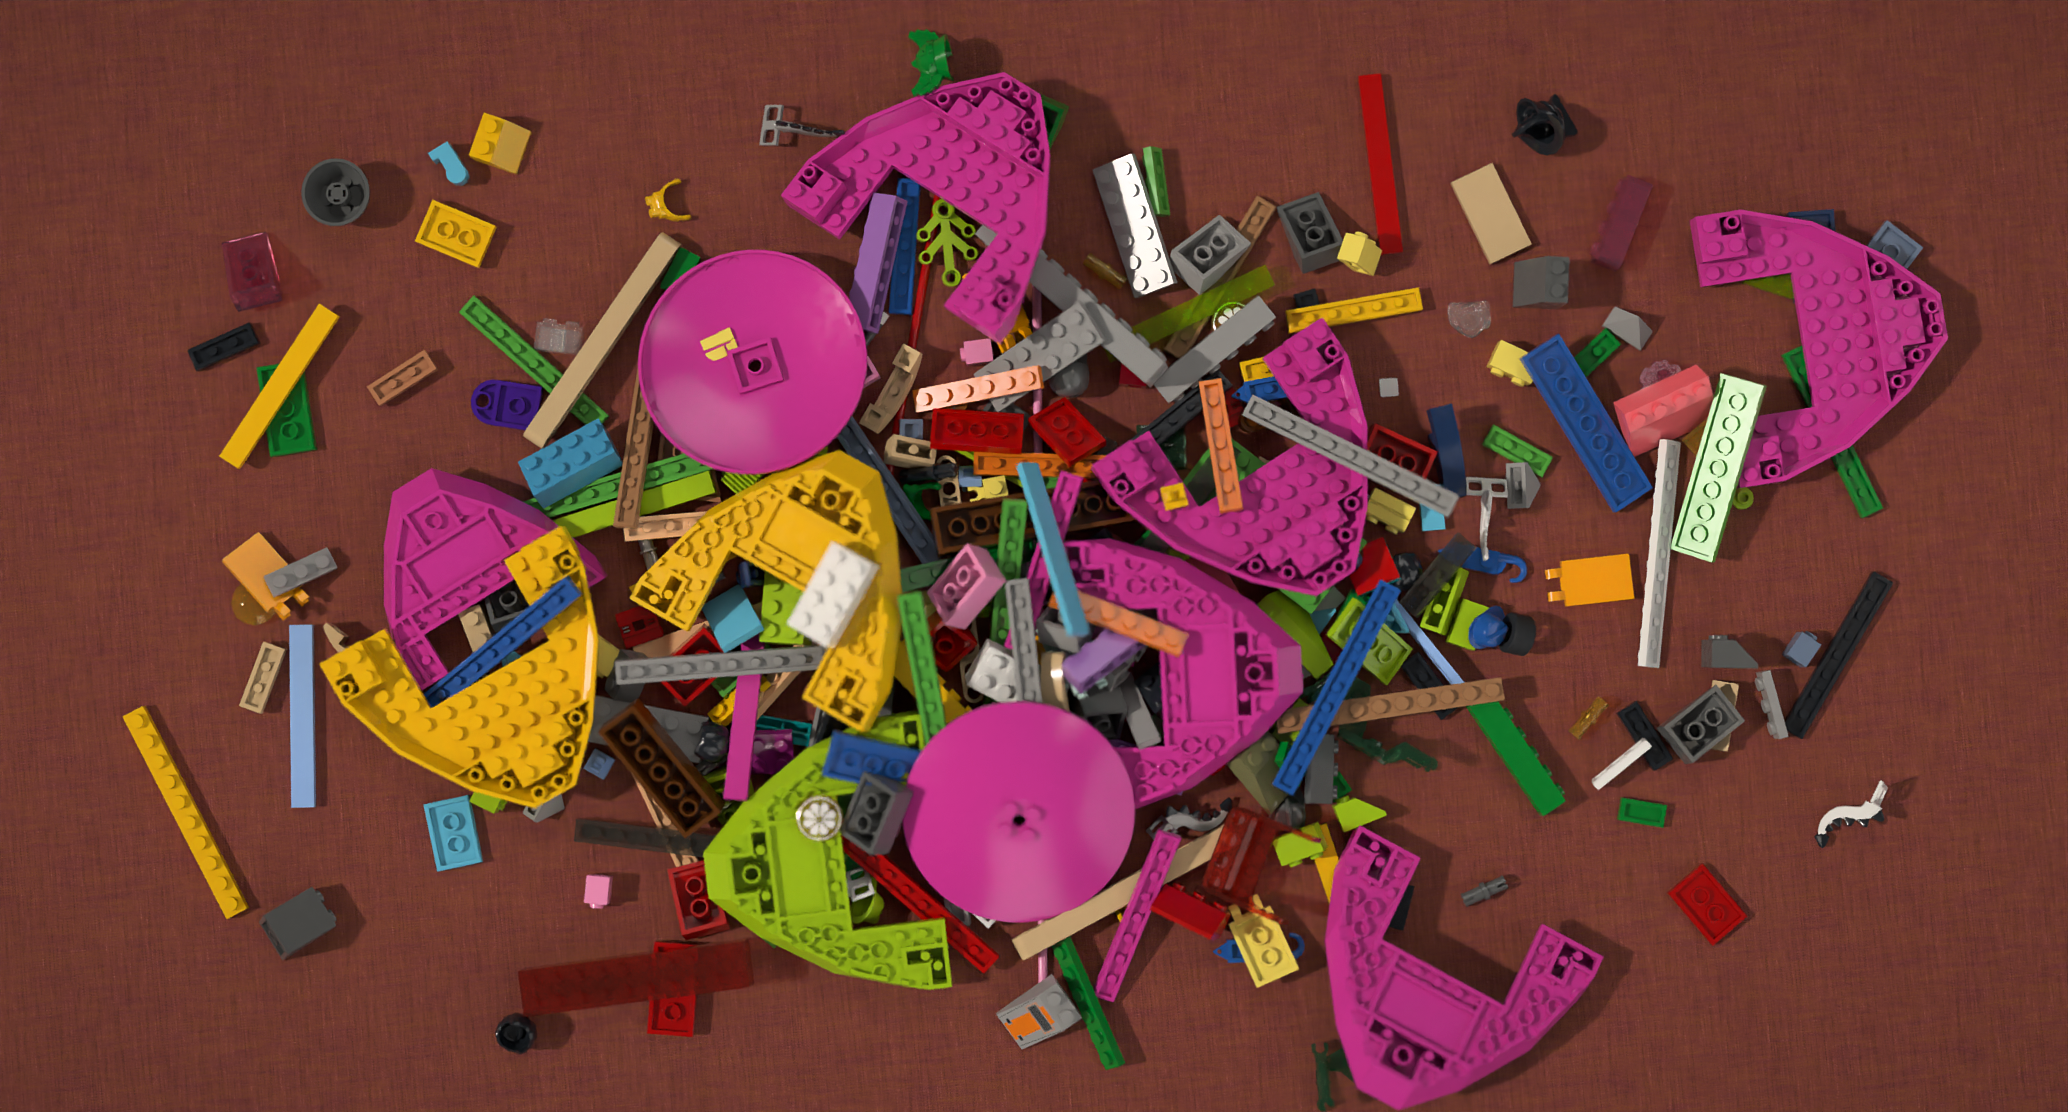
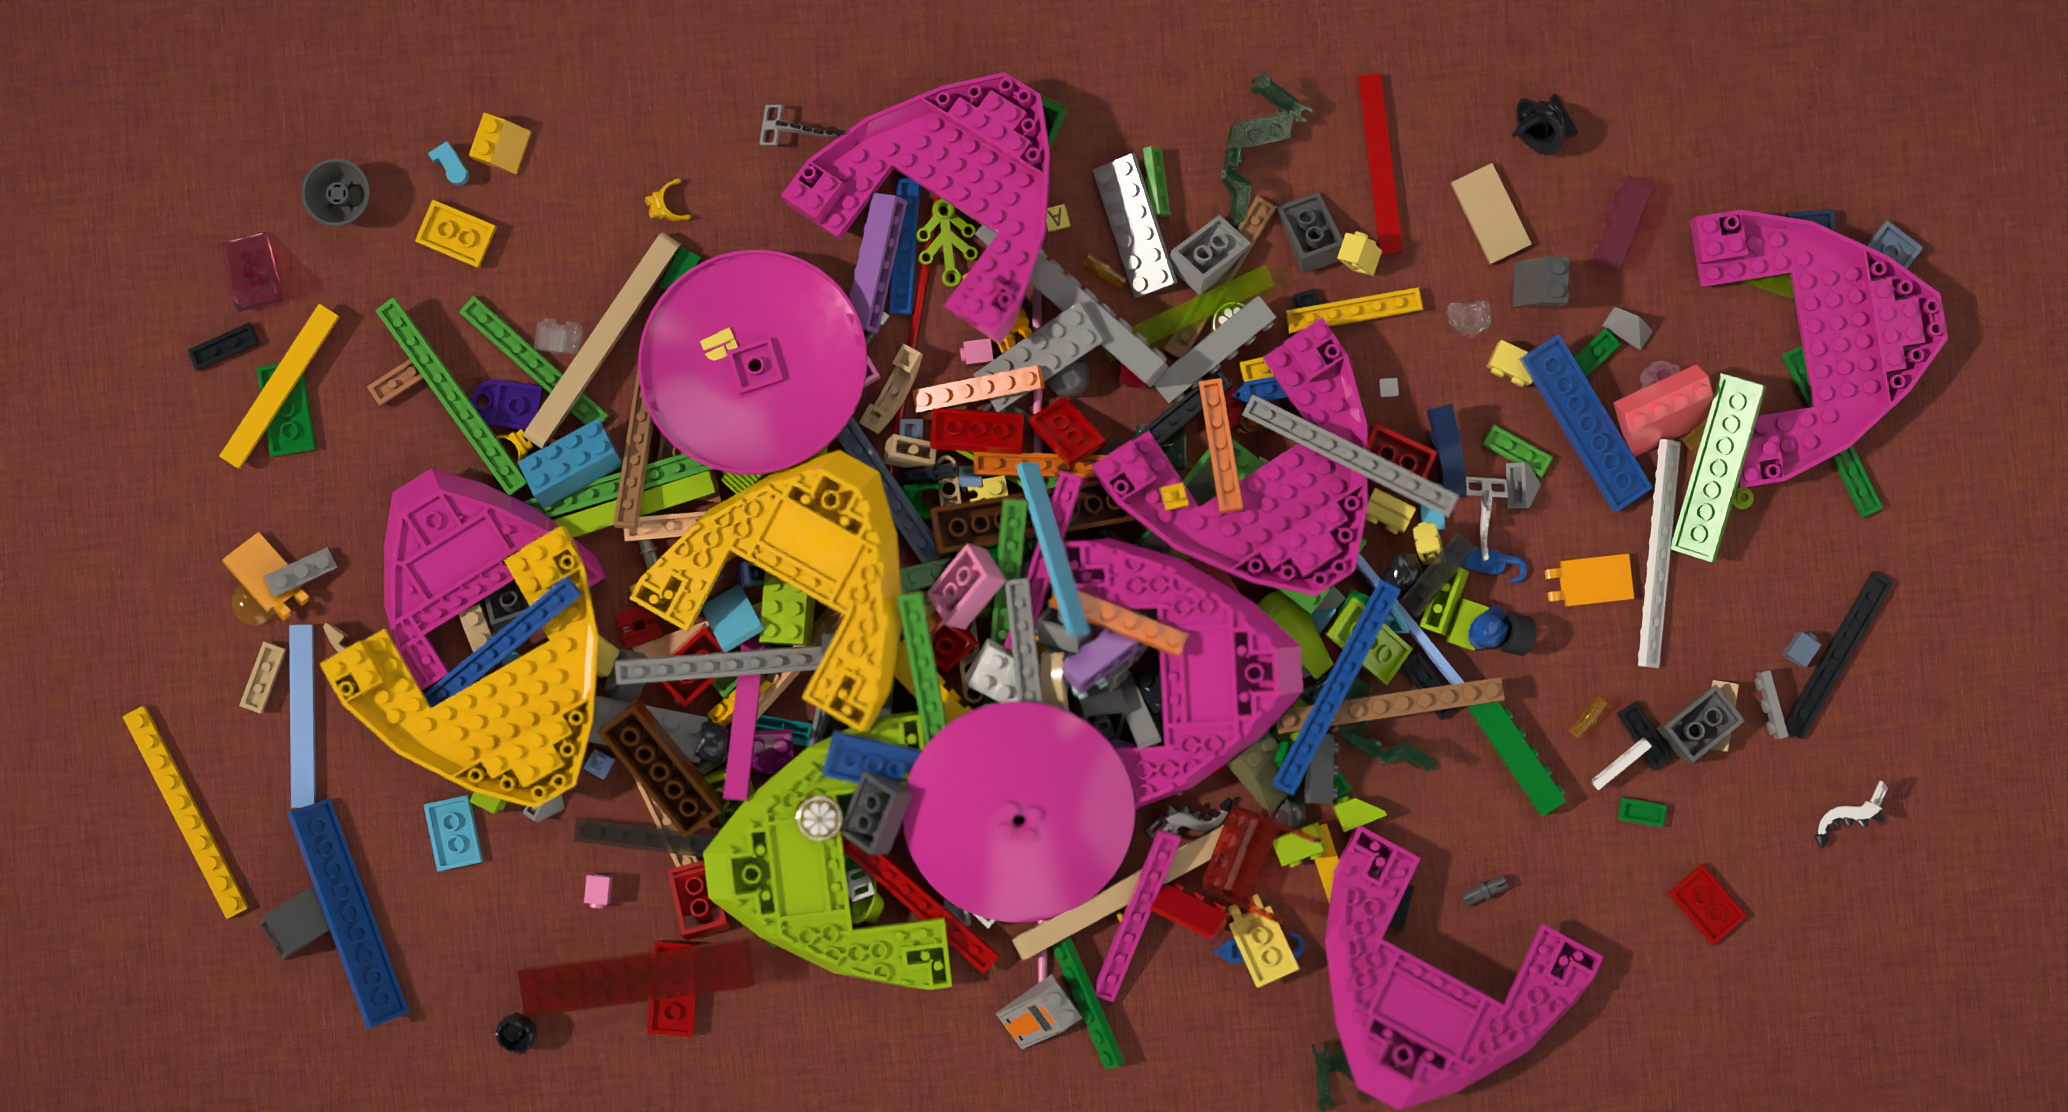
(348, 913): none -> blue plate
(451, 396): none -> bright green plate
(521, 443): none -> yellow helmet
(833, 595): white brick -> none
(930, 60): green helmet -> none
(1057, 218): none -> light yellow tile
(1256, 133): none -> clear green piece
(1375, 566): red tile -> none
(1427, 542): none -> light yellow brick
(1724, 653): dark grey slope -> none

